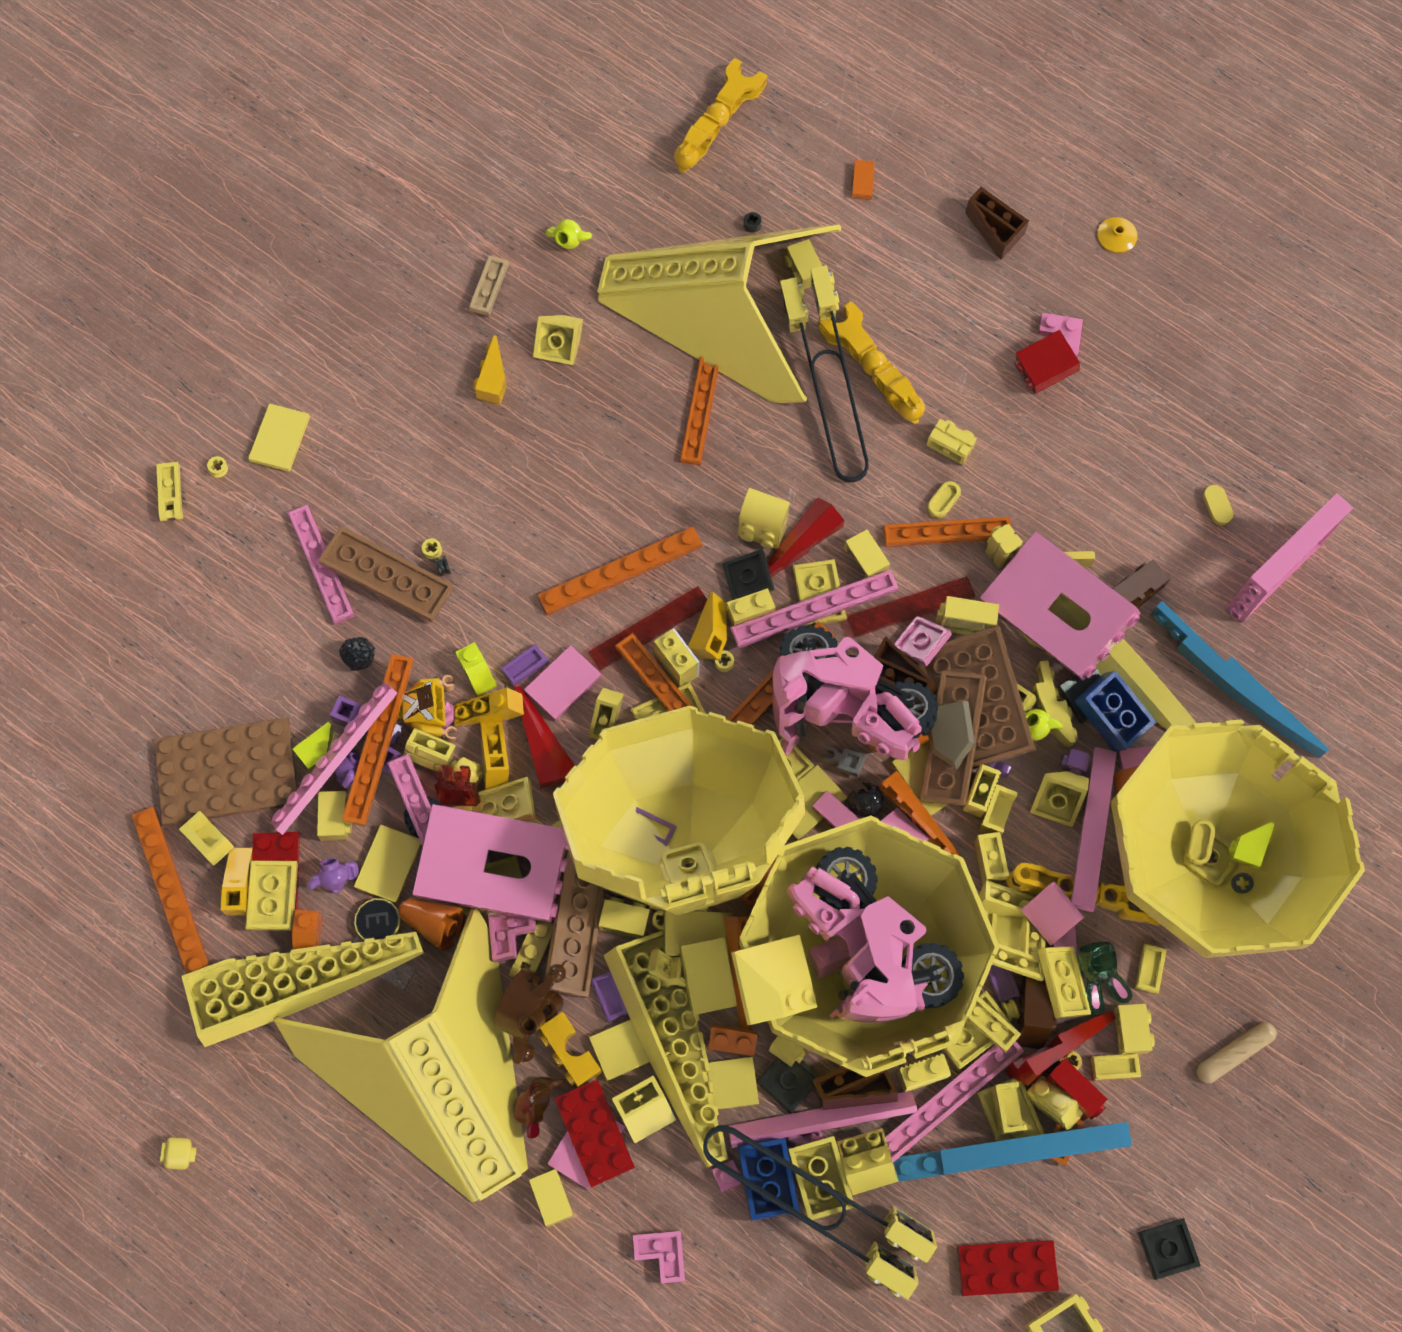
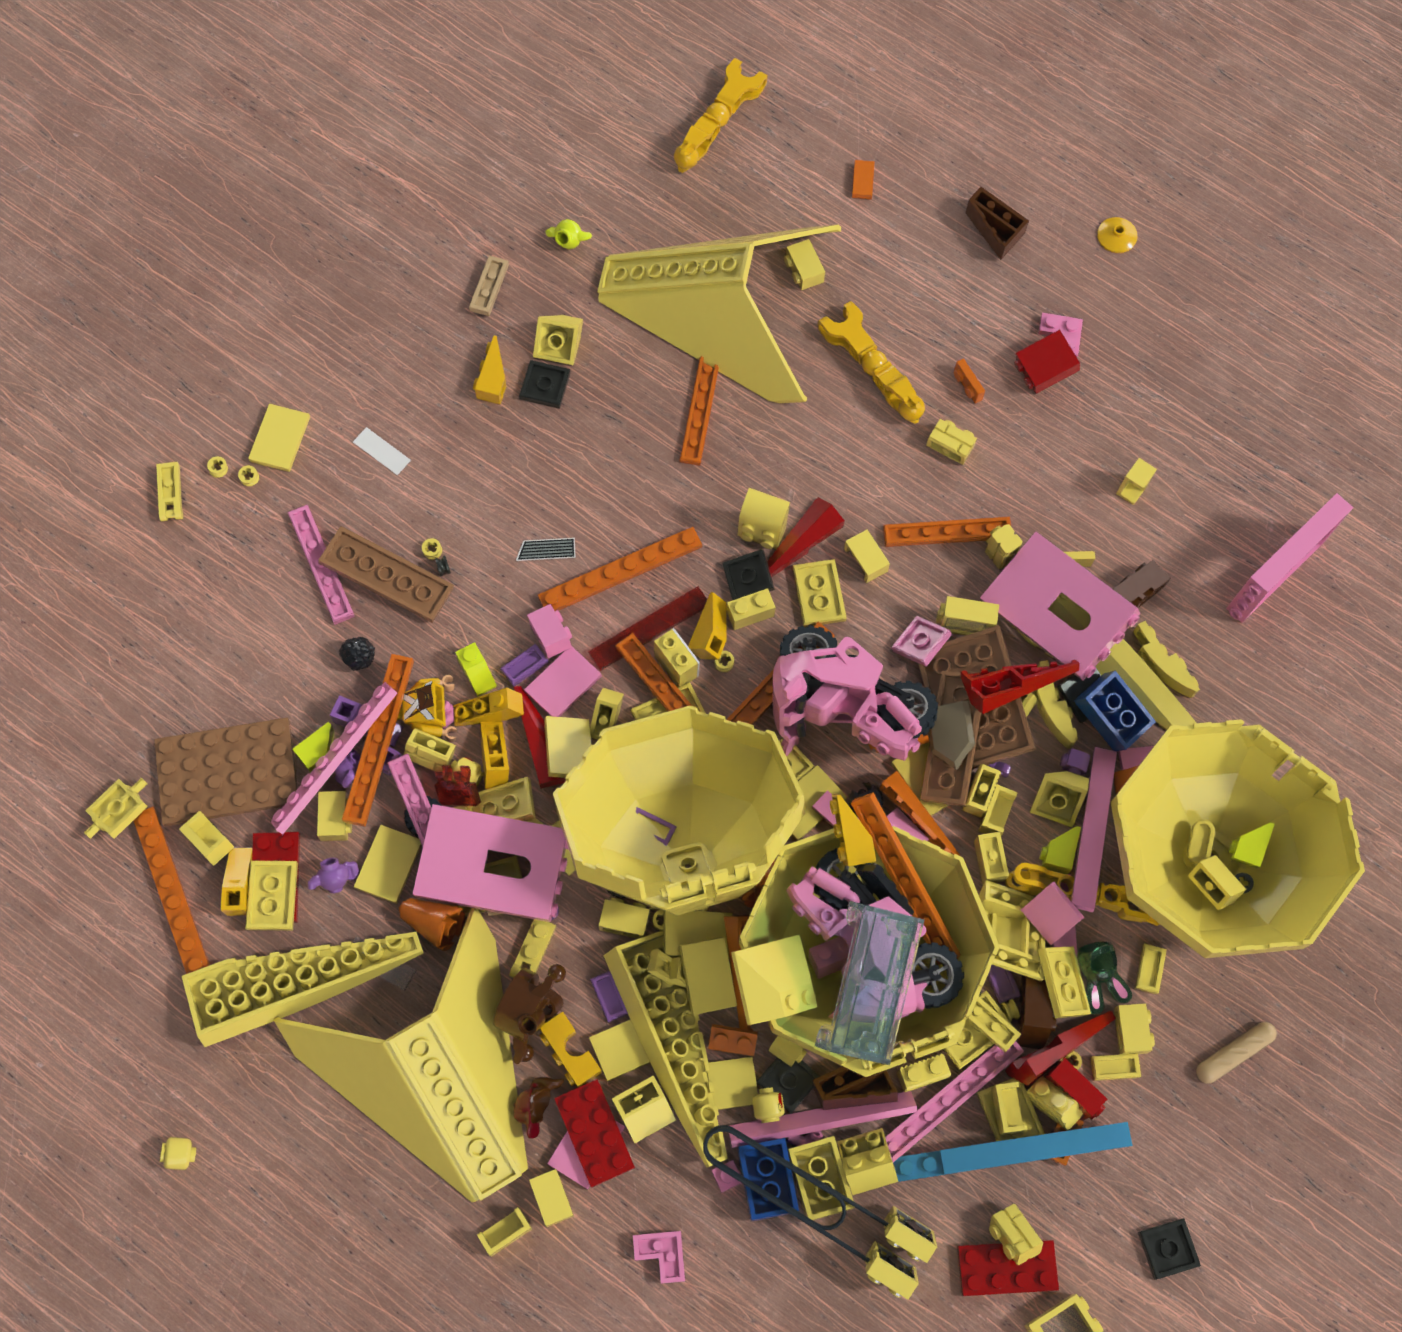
(116, 808): none -> light yellow plate
(244, 470): none -> light yellow bush
(306, 929): orange slope -> none
(377, 919): black tile -> none
(381, 451): none -> white sticker
(502, 934): bright pink plate -> none
(504, 1232): none -> light yellow panel
(545, 384): none -> pearl dark grey tile
(547, 549): none -> sticker
(550, 631): none -> bright pink brick
(565, 743): none -> light yellow tile
(575, 932): medium nougat plate -> none
(752, 216): pearl dark grey bush -> none
(768, 1105): none -> light yellow head
(796, 315): piece -> none
(814, 609): bright pink tile -> none
(848, 762): light grey plate -> none
(855, 841): none -> yellow slope
(873, 984): none -> windscreen
(881, 885): none -> black tile
(899, 667): reddish brown wedge -> none
(901, 870): none -> orange plate
(908, 607): clear red tile -> none
(943, 500): light yellow tile -> none
(968, 379): none -> orange plate
(996, 688): none -> red wedge
(1015, 1234): none -> light yellow brick
(1041, 723): neon yellow piece -> none
(1061, 851): none -> neon yellow slope
(1136, 481): none -> light yellow panel
(1169, 669): none -> light yellow slope
(1216, 882): none -> light yellow brick
(1218, 505): light yellow tile -> none
(1237, 682): dark azure slope -> none

